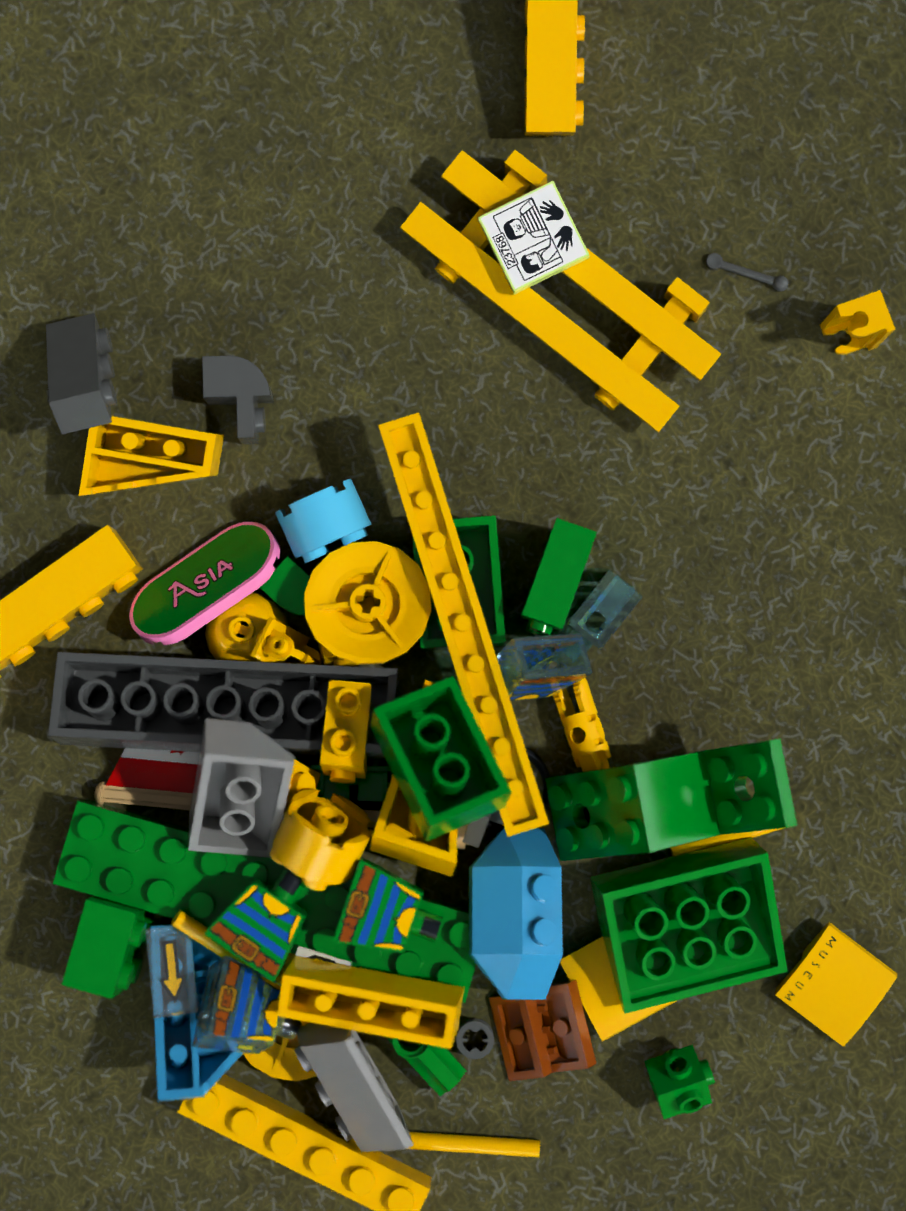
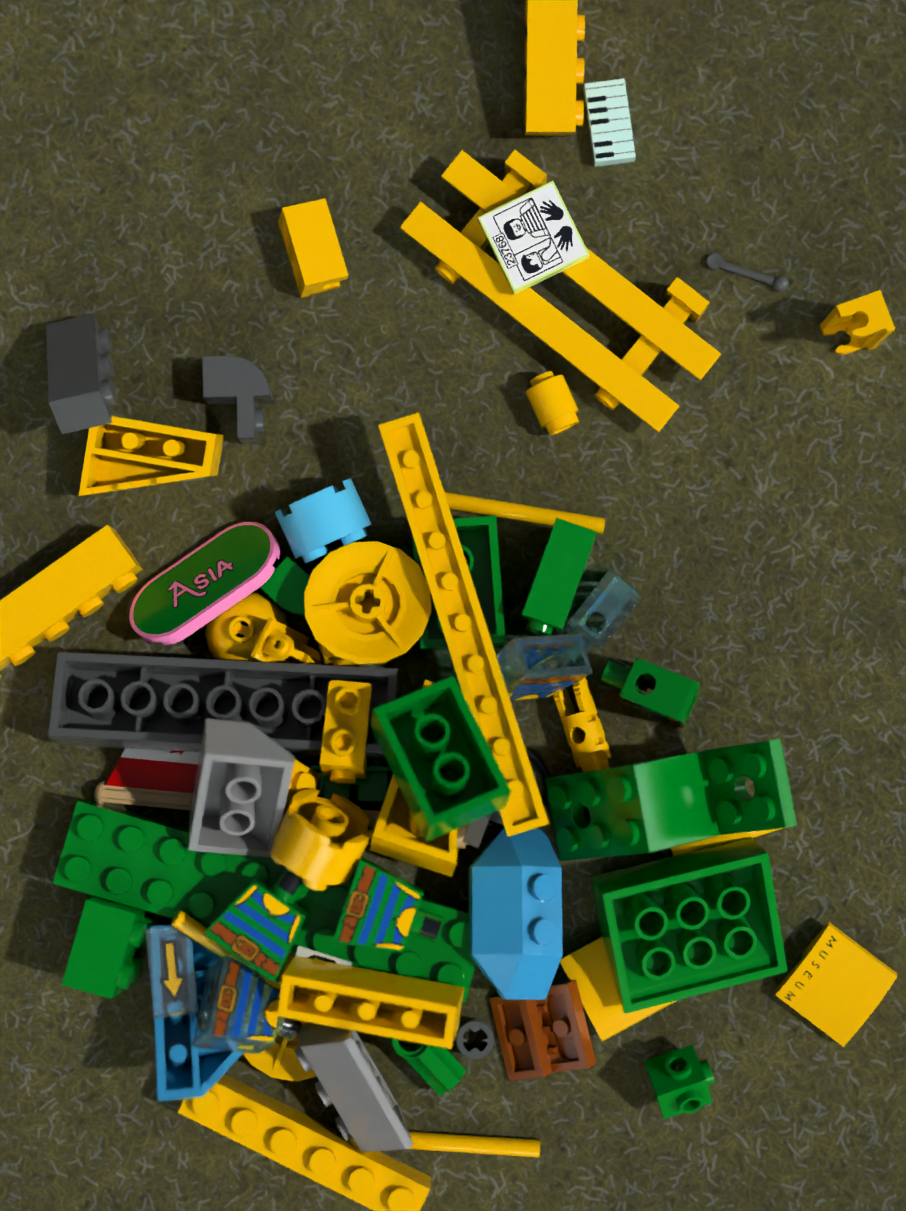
(312, 247): none -> yellow hinge
(521, 512): none -> yellow bar
(552, 402): none -> yellow brick
(609, 122): none -> light aqua tile
(671, 697): none -> green torso

